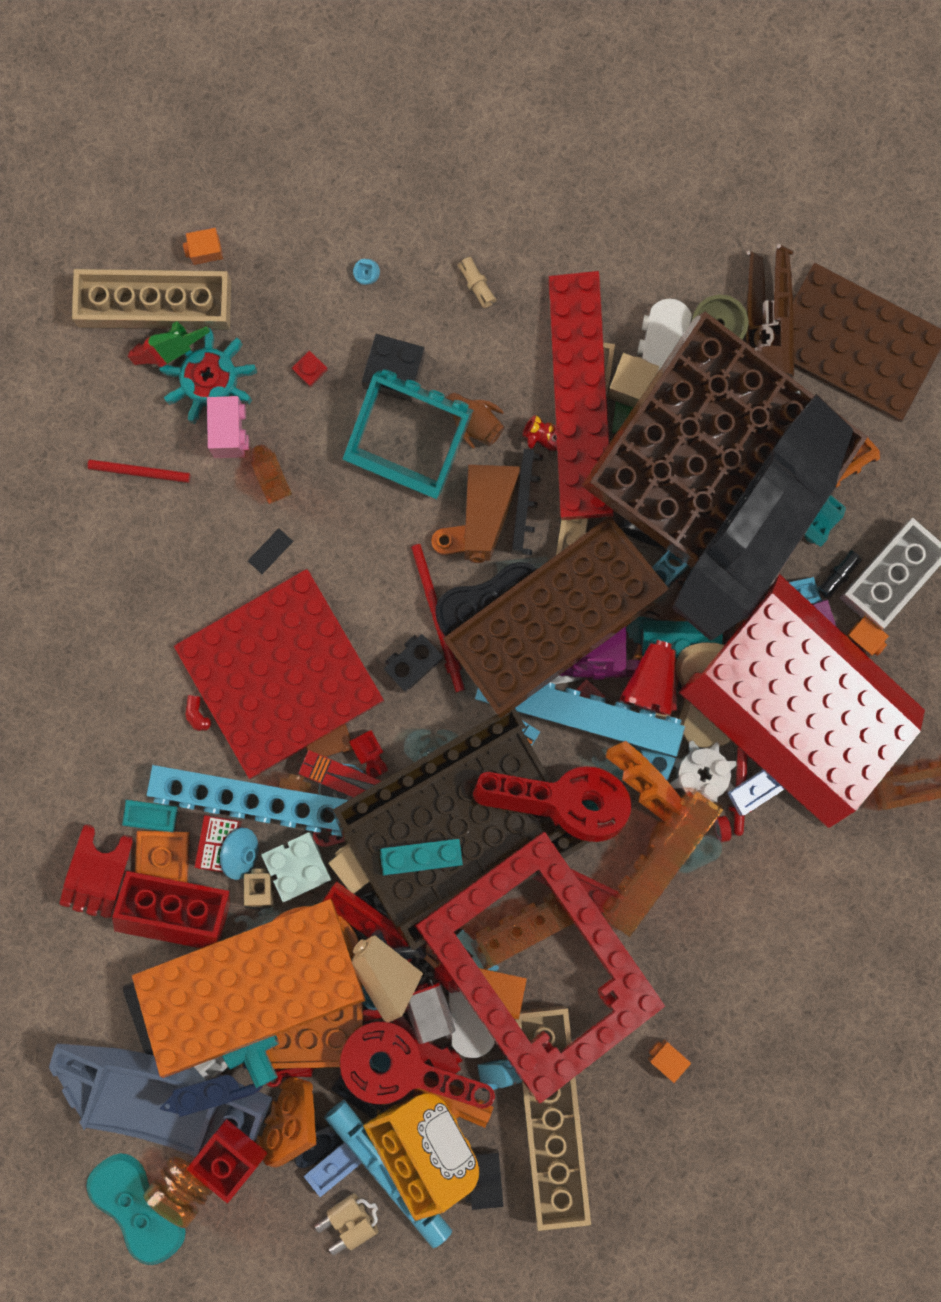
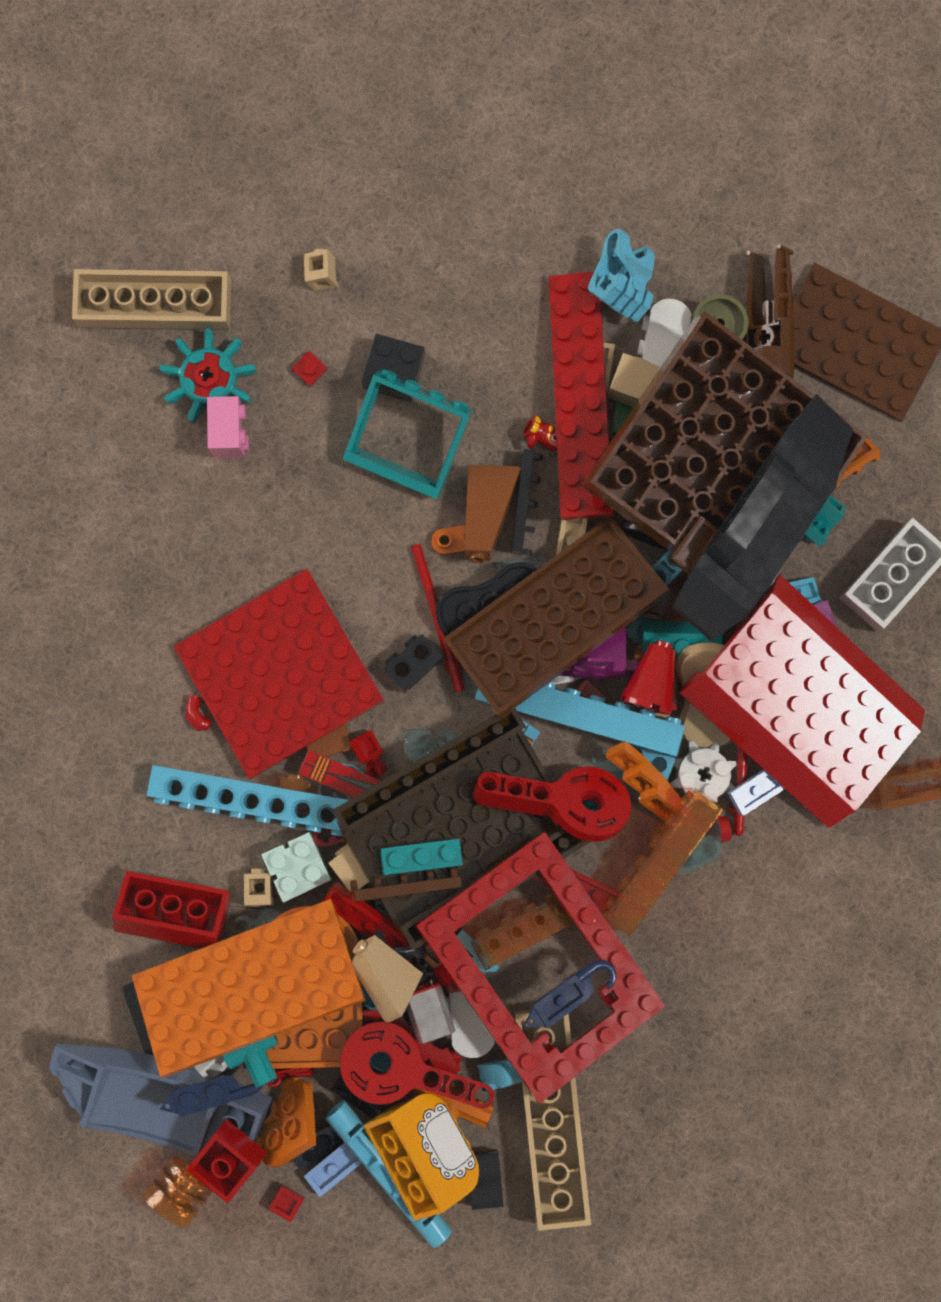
(95, 876): red piece -> none
(118, 1190): teal plate -> none
(139, 471): red bar -> none
(150, 816): teal tile -> none
(163, 854): orange tile -> none
(165, 347): green animal -> none
(203, 246): orange brick -> none
(212, 837): slope -> none
(239, 853): medium azure dish -> none
(269, 474): clear orange brick -> none
(270, 551): black sticker -> none
(286, 1203): none -> red plate
(320, 270): none -> tan brick
(351, 1222): tan piece -> none
(366, 271): medium azure tile -> none
(405, 888): none -> reddish brown hinge
(476, 282): tan pin -> none
(483, 423): dark orange animal -> none
(508, 988): orange slope -> none
(568, 995): none -> dark blue plate
(623, 276): none -> medium azure piece
(668, 1060): orange brick -> none
(693, 544): none -> reddish brown tile
(839, 574): black pin -> none
(868, 637): orange brick -> none

